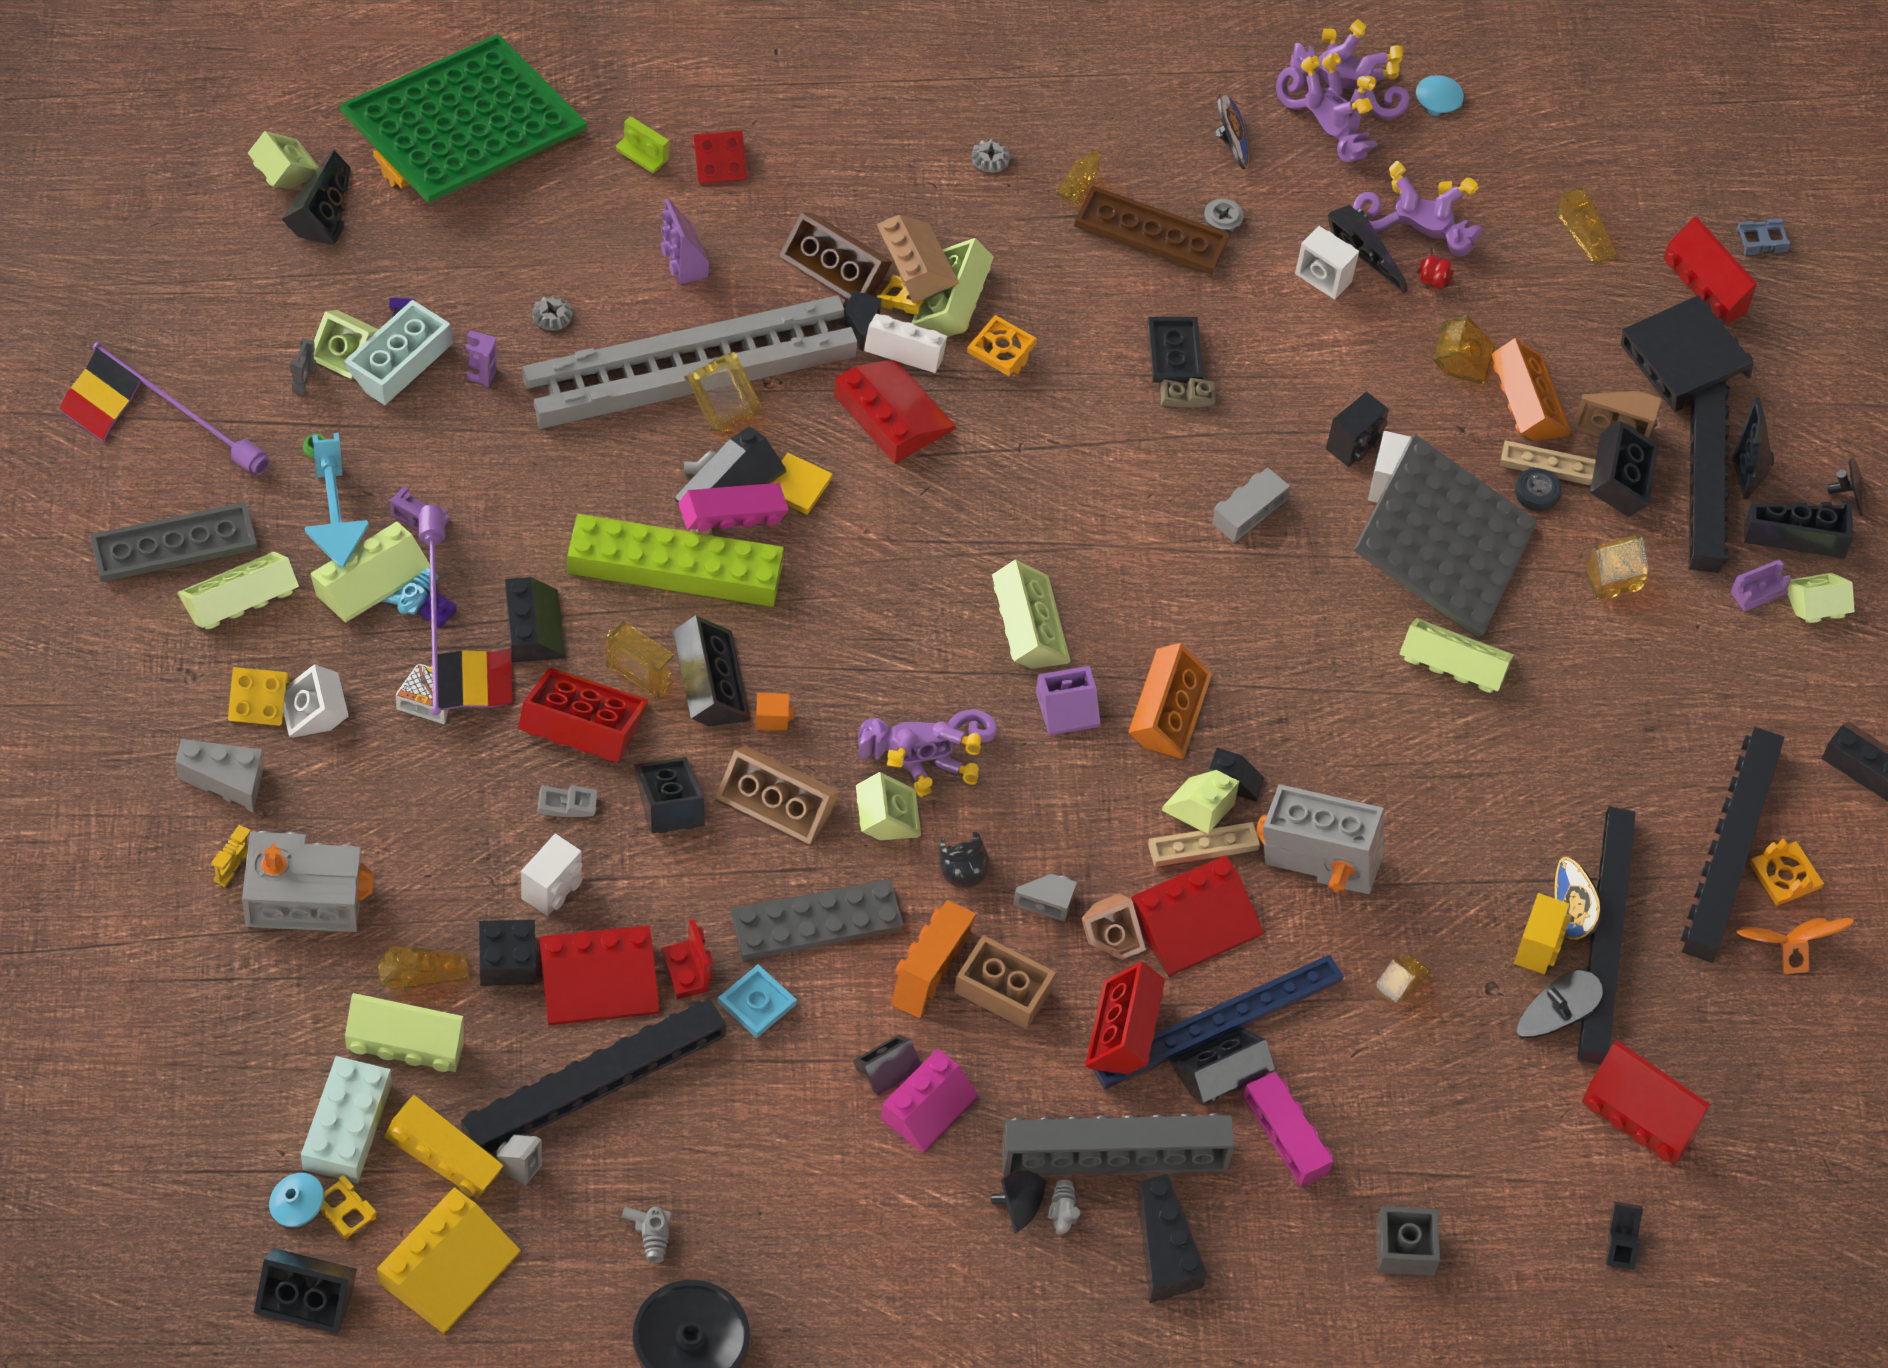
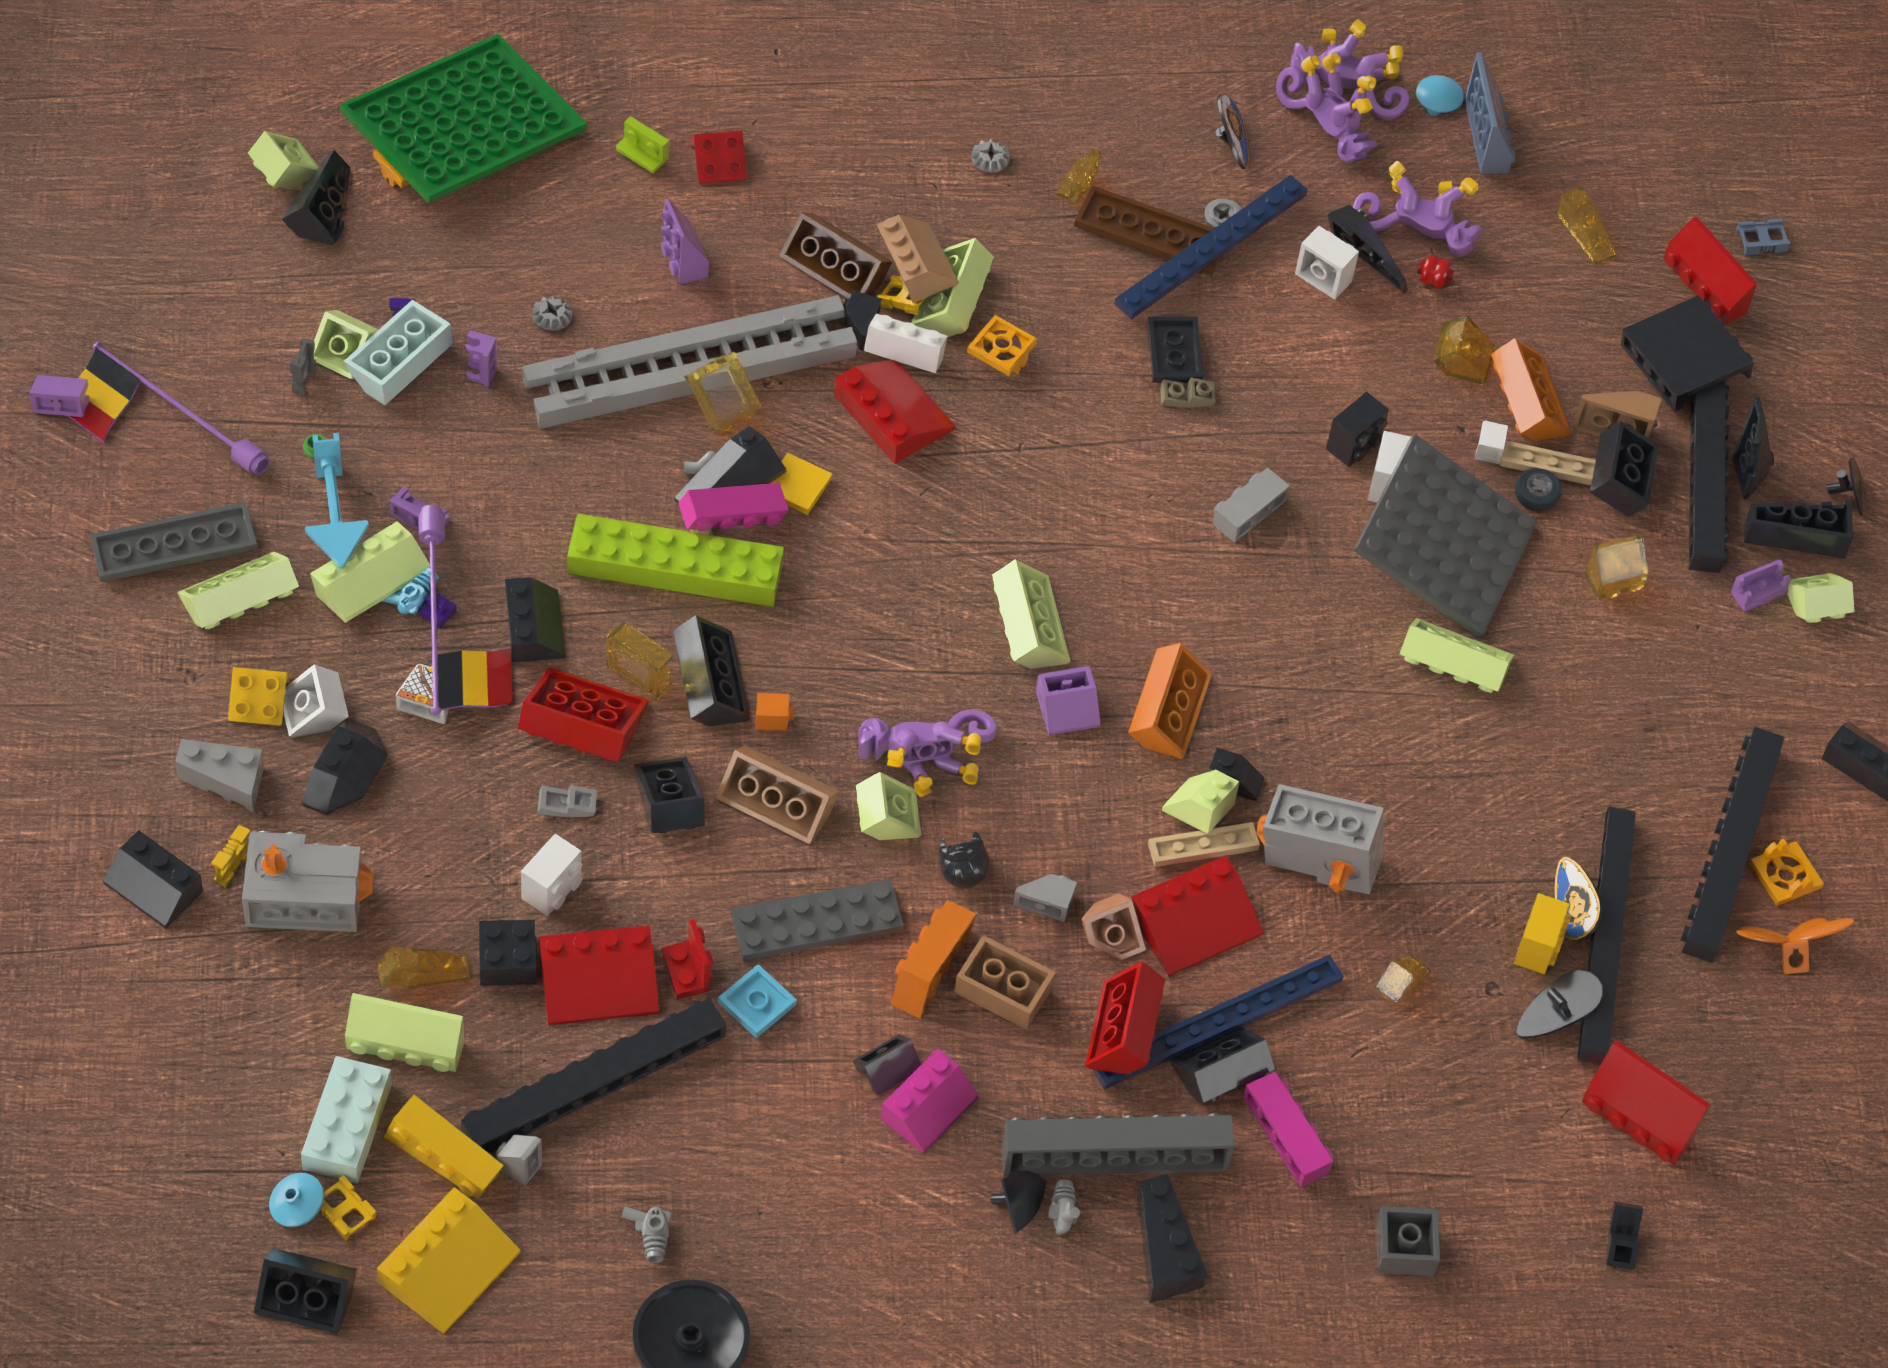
(59, 395): none -> medium lavender hinge
(153, 879): none -> black slope
(345, 768): none -> black wedge
(1210, 247): none -> dark blue plate
(1488, 120): none -> sand blue slope
(1491, 442): none -> white panel

